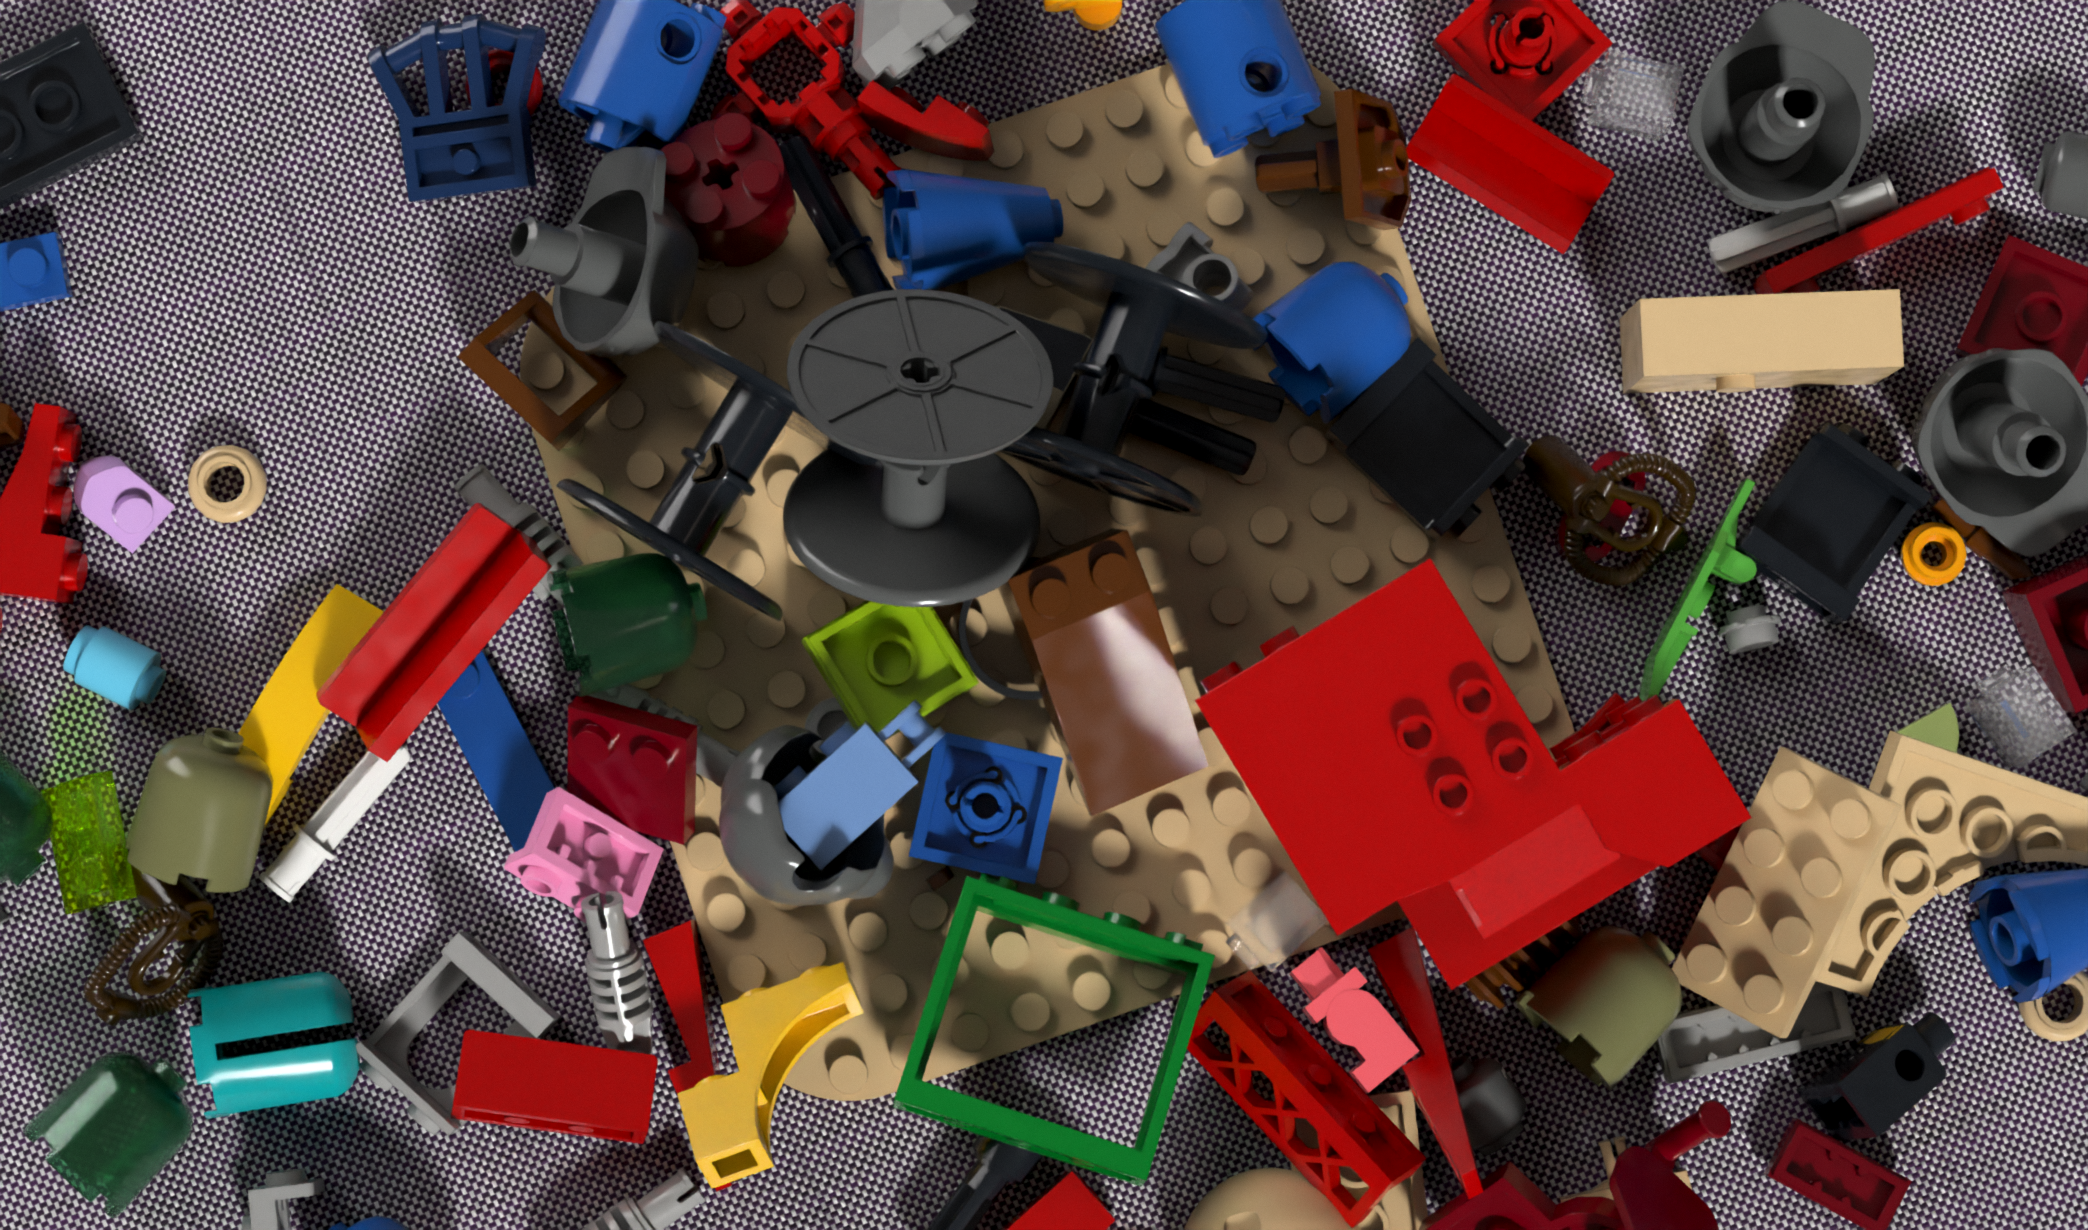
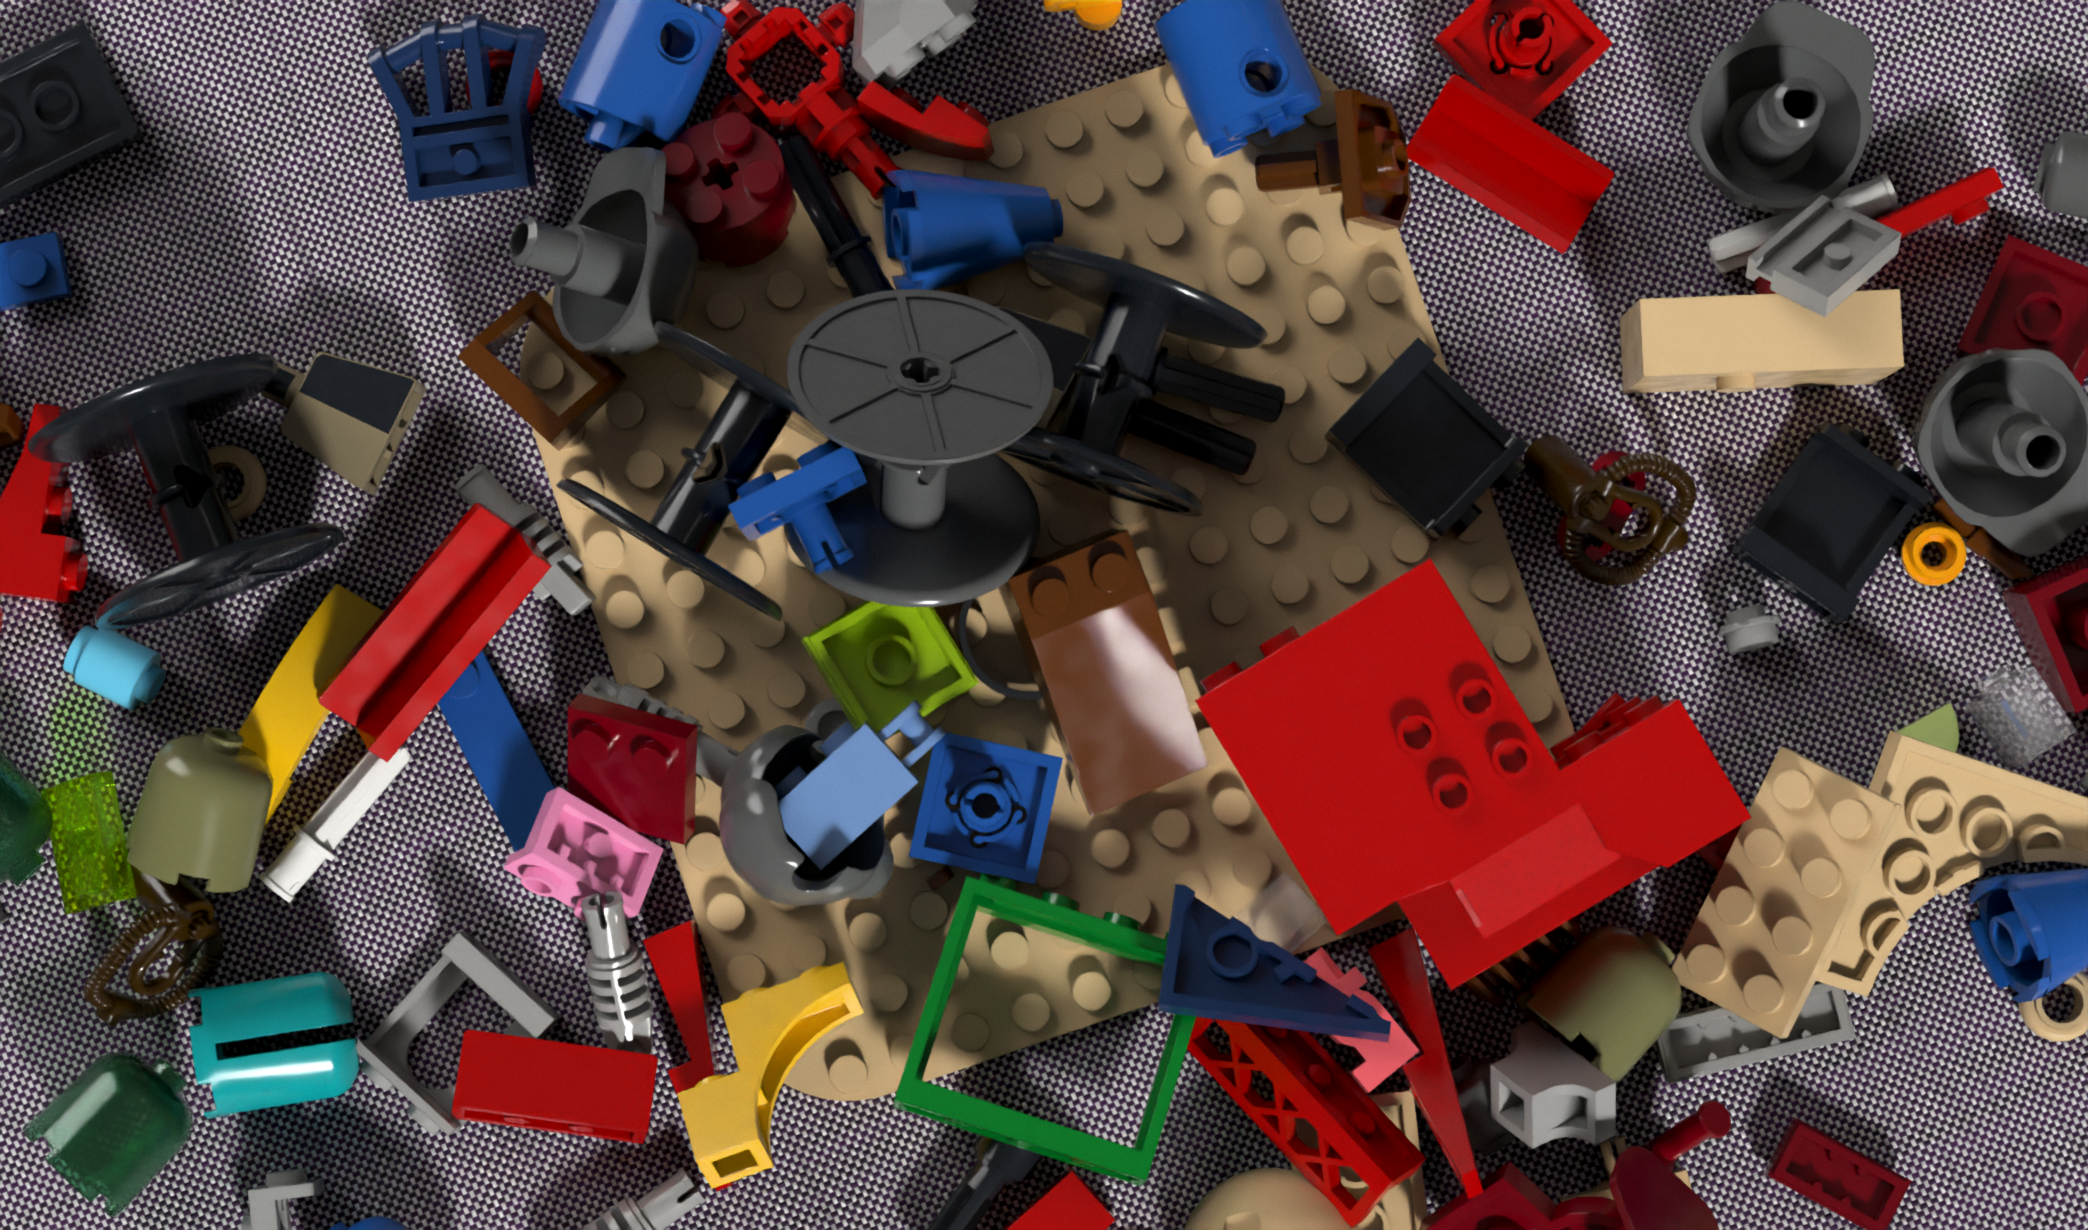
(119, 500): lavender plate -> none
(161, 424): none -> black piece
(347, 414): none -> torso
(625, 619): clear green cylinder -> none
(803, 501): none -> blue plate
(1196, 265): light grey plate -> none
(1230, 974): none -> dark blue wing
(1335, 336): blue cylinder -> none
(1550, 1091): none -> light grey brick
(1632, 95): clear brick -> none
(1717, 559): bright green piece -> none
(1823, 256): none -> light grey plate
(1878, 1078): black torso -> none

